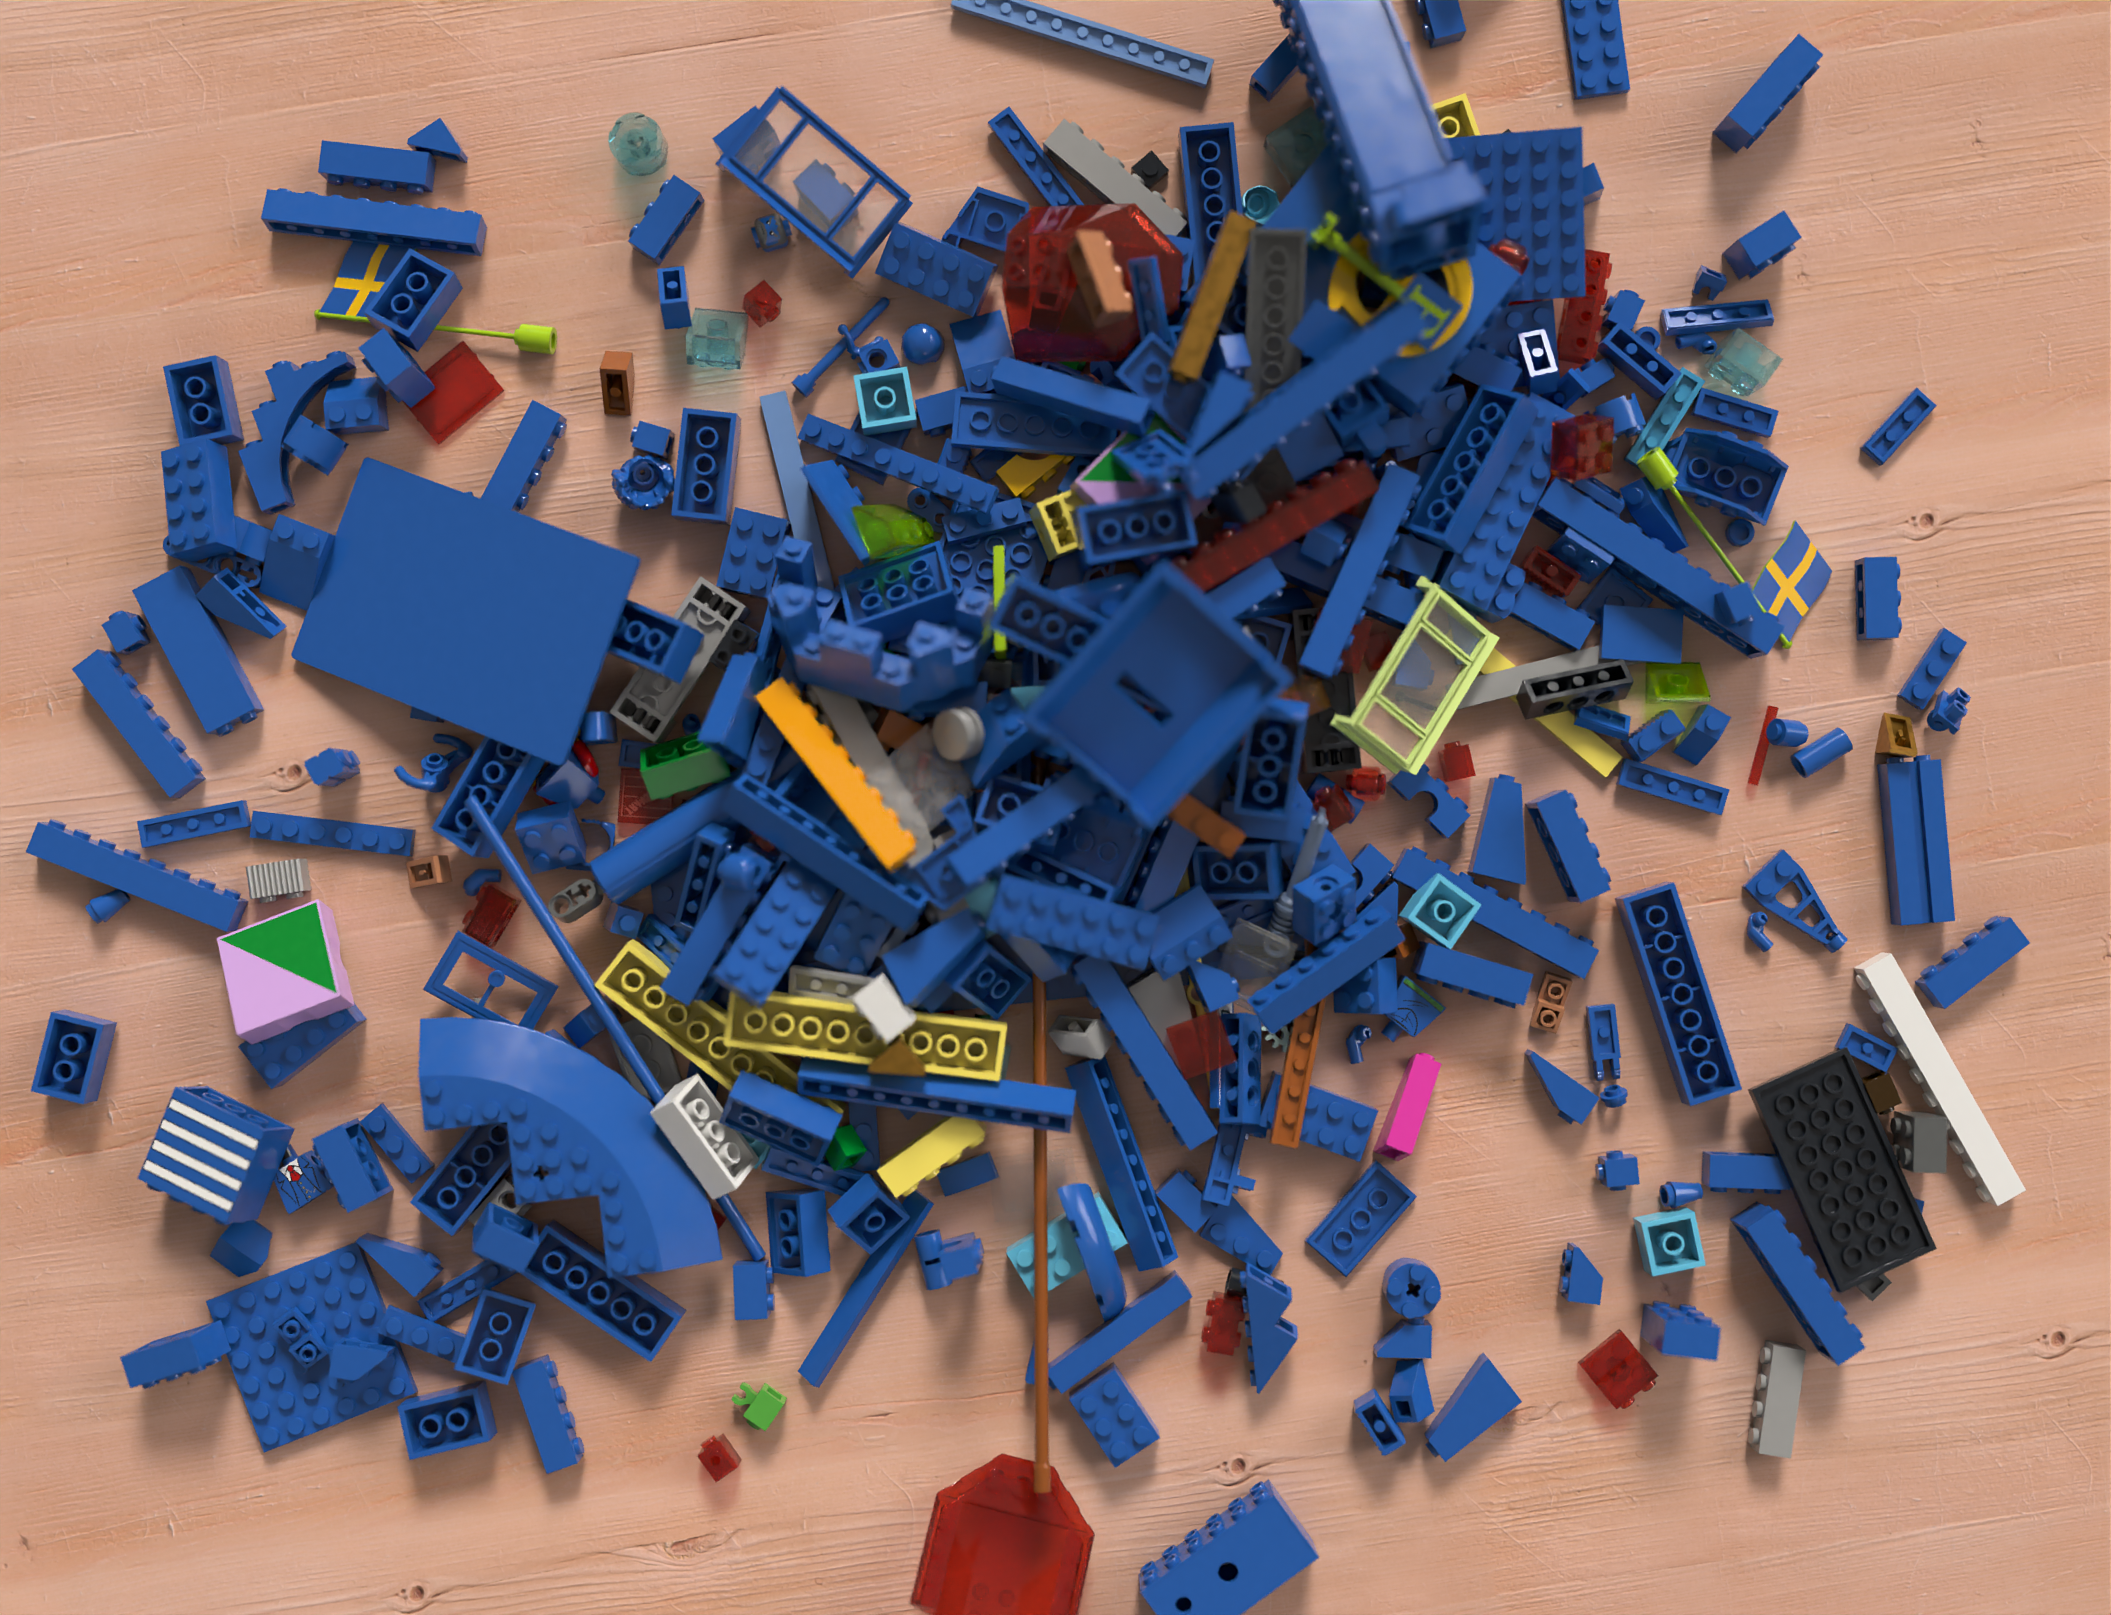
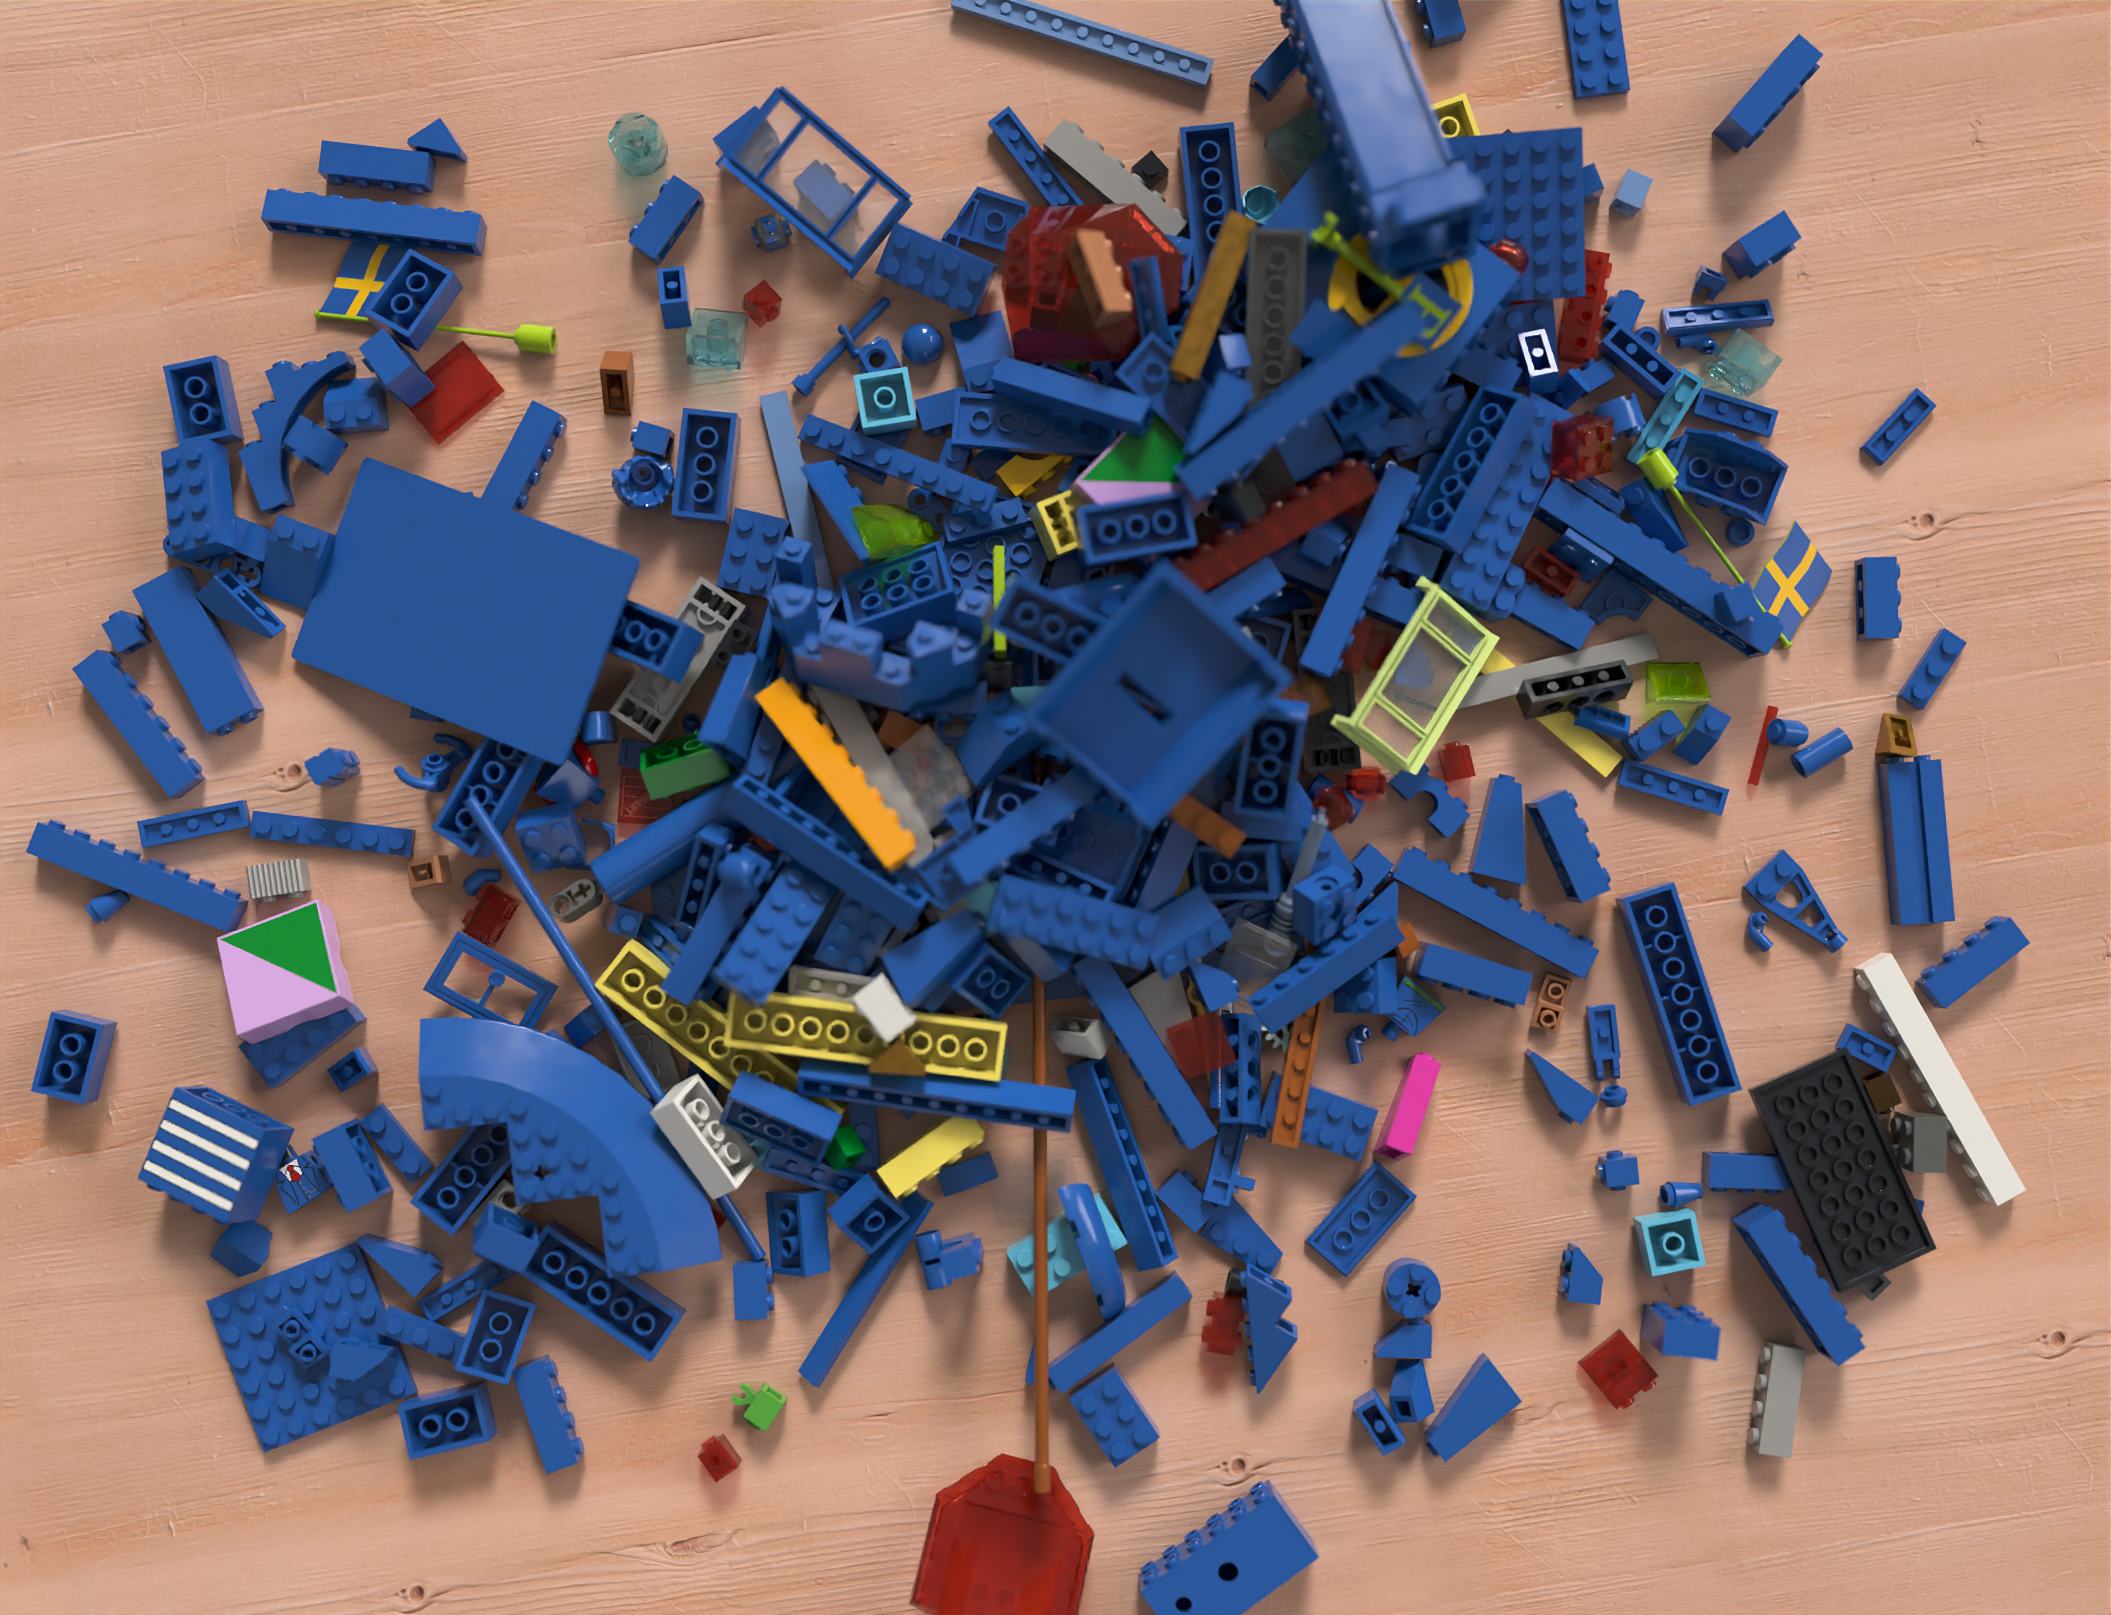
(176, 1355): blue brick -> none
(352, 1069): none -> blue slope
(958, 733): light grey head -> none
(1157, 460): blue tile -> none
(1440, 911): medium azure slope -> none
(1630, 193): none -> medium blue brick
(1641, 634): blue tile -> none
(1949, 711): blue hips -> none

